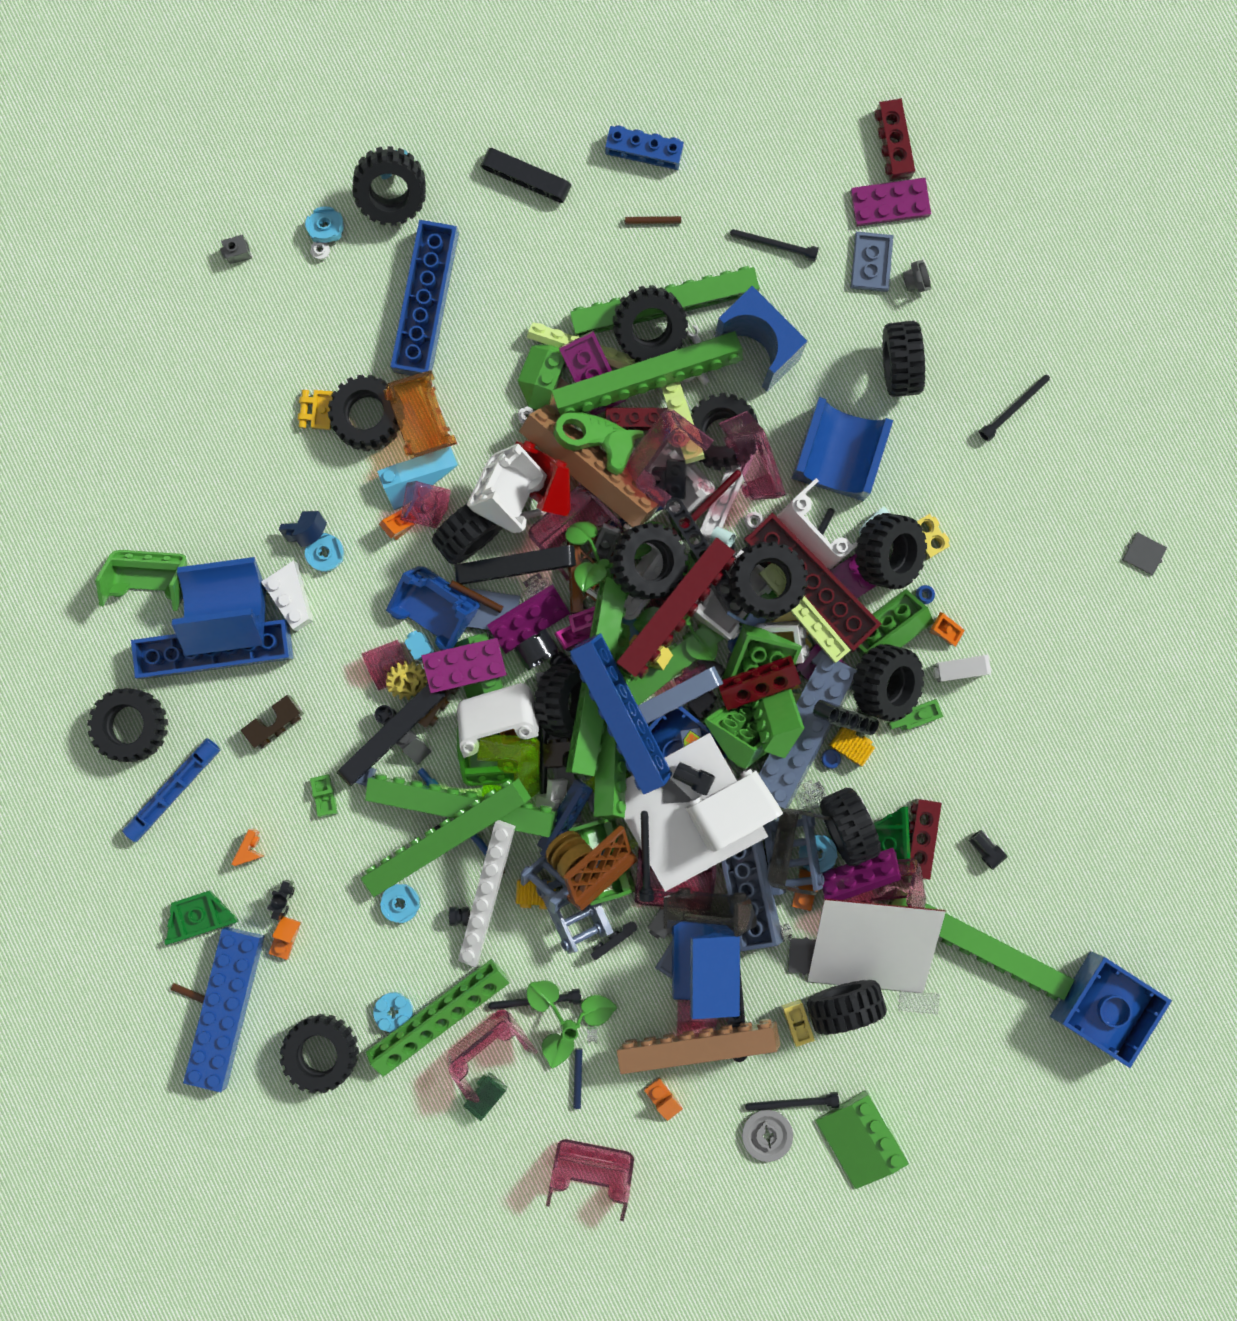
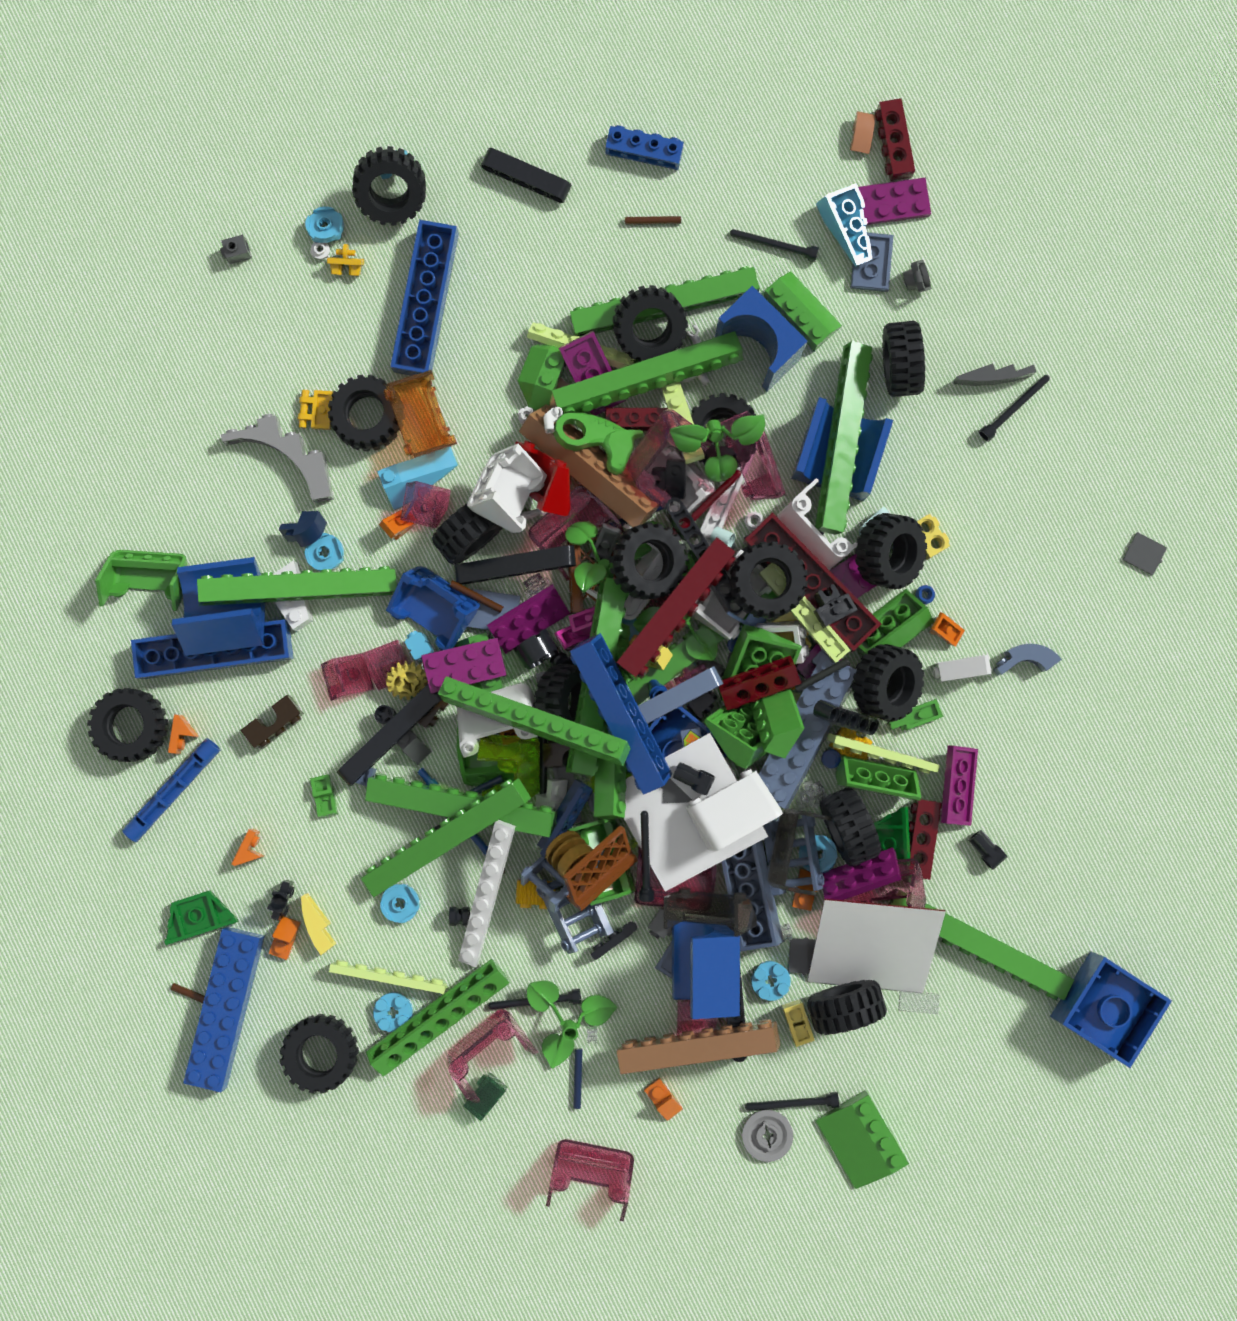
(180, 728): none -> orange slope
(270, 434): none -> light grey arch
(296, 586): none -> bright green brick
(316, 924): none -> light yellow slope
(336, 263): none -> yellow hips
(346, 676): none -> clear pink slope
(380, 975): none -> yellowish green plate
(489, 784): none -> dark blue bar
(535, 721): none -> bright green brick
(550, 418): none -> white arm
(655, 688): none -> blue cone
(719, 468): none -> bright green plant
(761, 974): none -> medium azure plate
(802, 310): none -> bright green slope
(822, 674): none -> pearl dark grey bar
(833, 606): none -> black plate
(843, 438): none -> bright green brick
(845, 219): none -> medium azure wedge
(863, 132): none -> nougat slope
(878, 778): none -> bright green slope
(889, 755): none -> yellowish green plate
(959, 785): none -> magenta plate
(989, 376): none -> dark grey slope
(1037, 654): none -> sand blue arch

